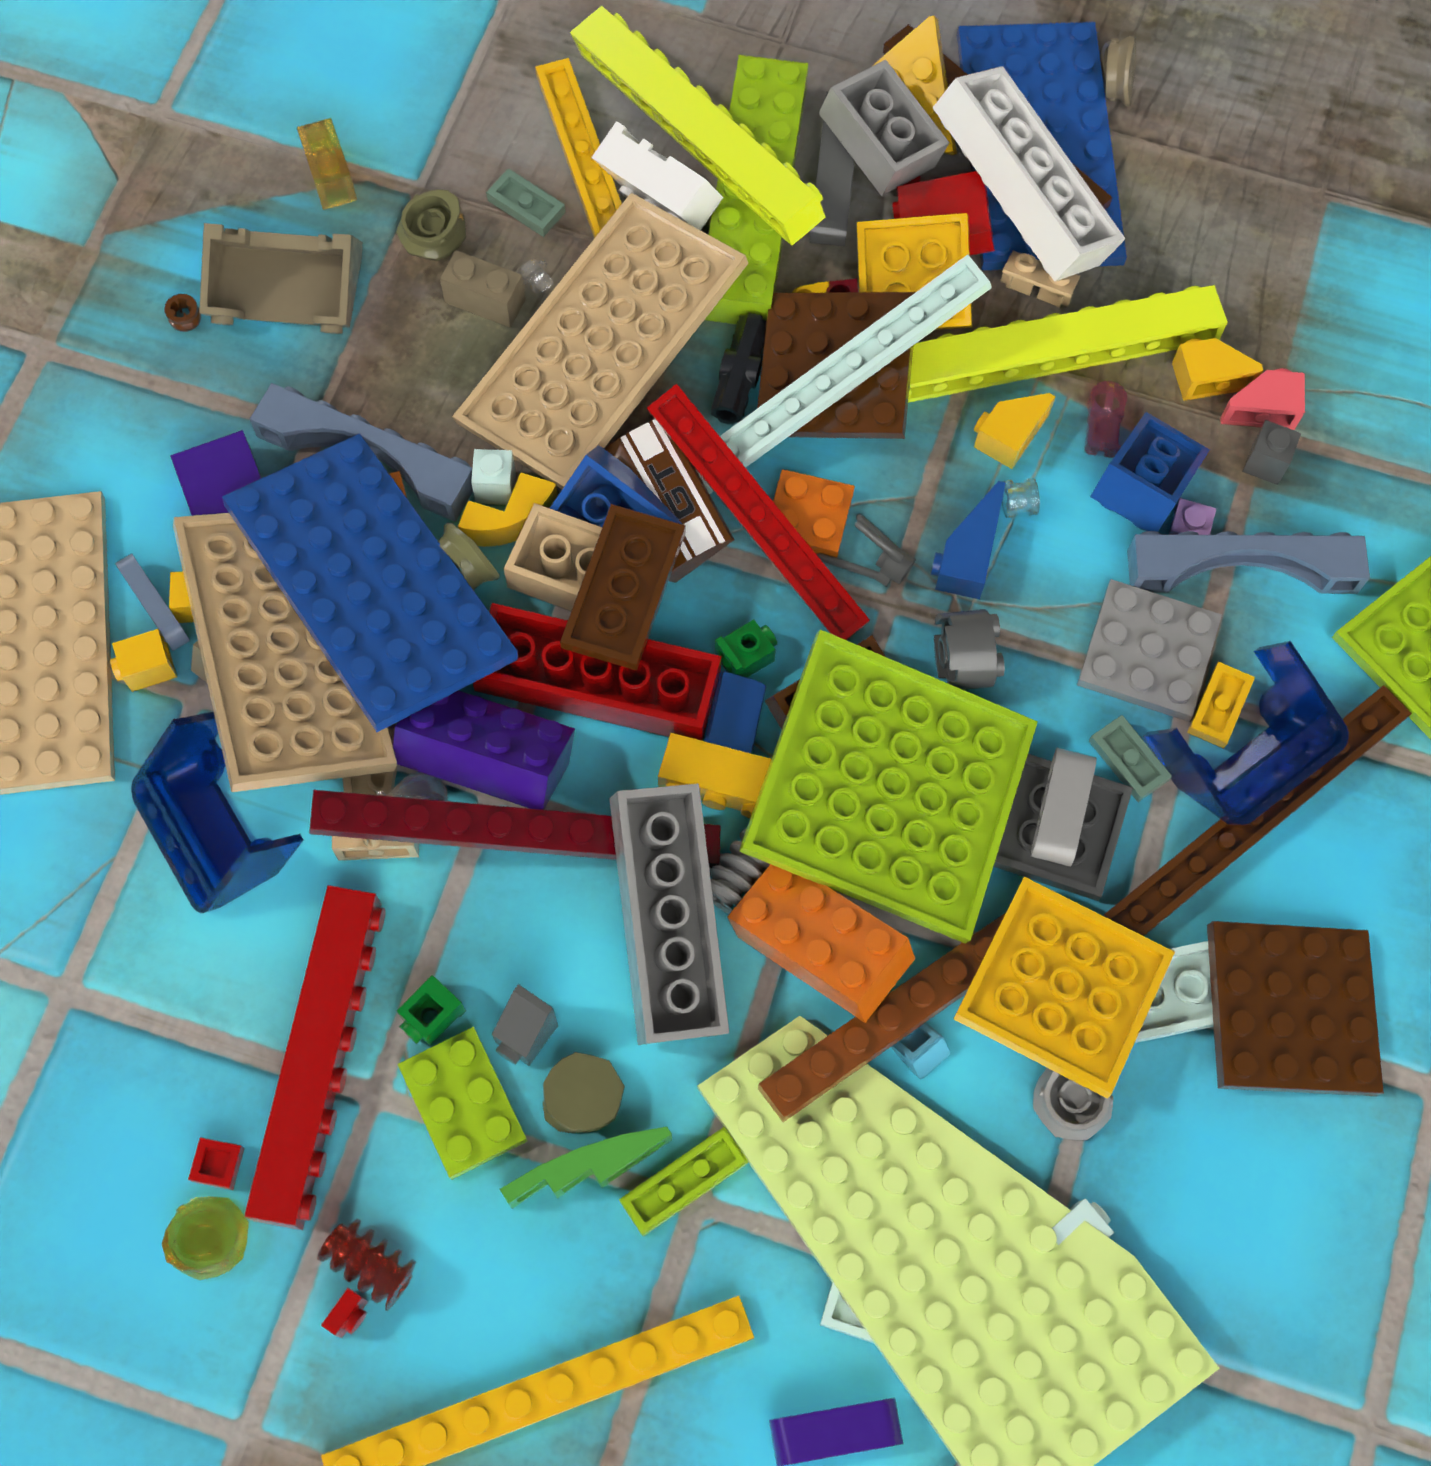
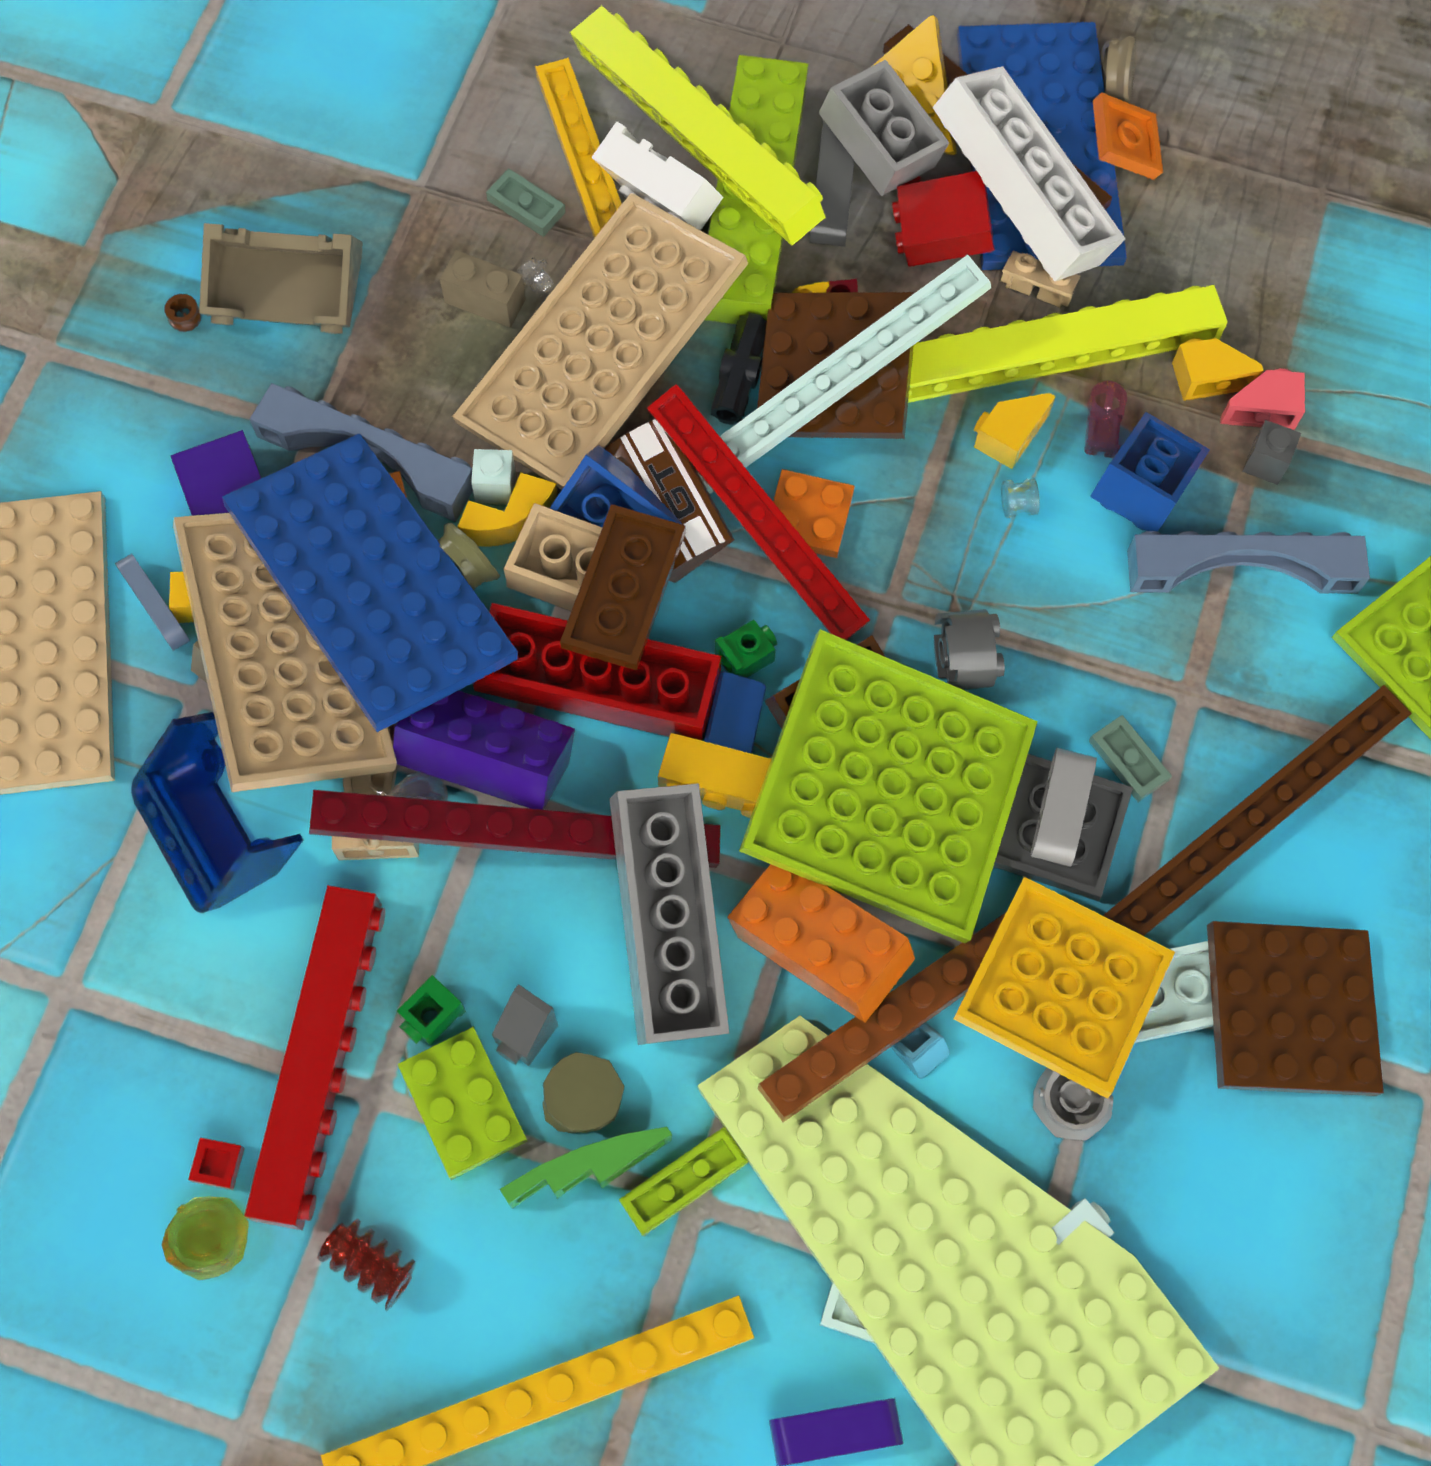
(143, 660): yellow brick -> none
(327, 163): clear yellow brick -> none
(346, 1314): red plate -> none
(432, 225): olive hat -> none
(734, 876): light grey piece -> none
(893, 561): dark grey plant -> none
(912, 253): yellow plate -> none
(968, 549): blue slope -> none
(1127, 136): none -> orange plate
(1149, 650): light grey plate -> none
(1192, 517): lavender plate -> none
(1221, 705): yellow plate -> none
(1299, 740): clear blue windscreen -> none

